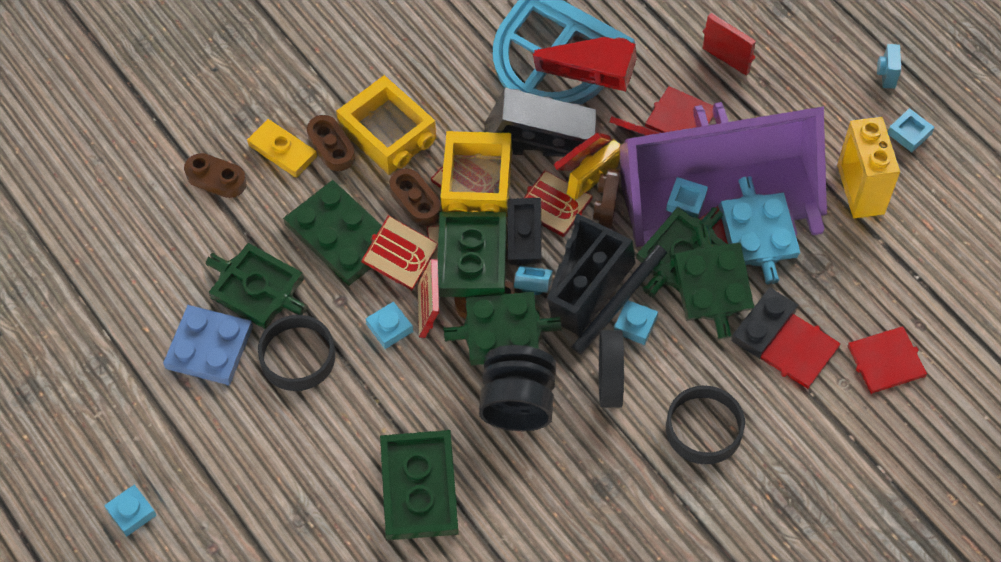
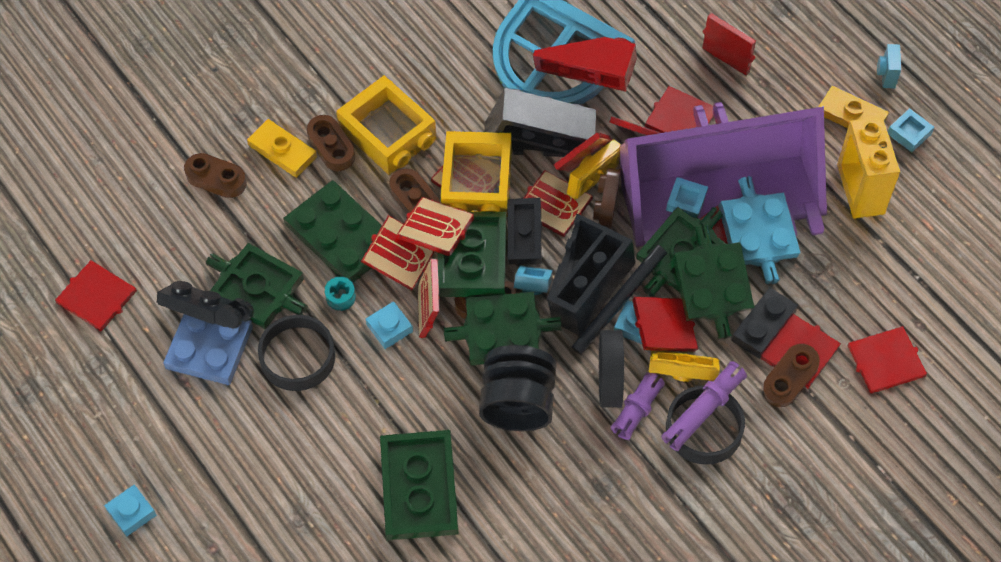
(96, 295): none -> red piece
(205, 305): none -> black hinge
(346, 300): none -> teal bush
(435, 226): none -> piece
(637, 405): none -> medium lavender pin
(664, 325): none -> red piece
(684, 366): none -> yellow plate
(714, 395): none -> medium lavender pin
(792, 374): none -> reddish brown plate
(845, 107): none -> yellow plate

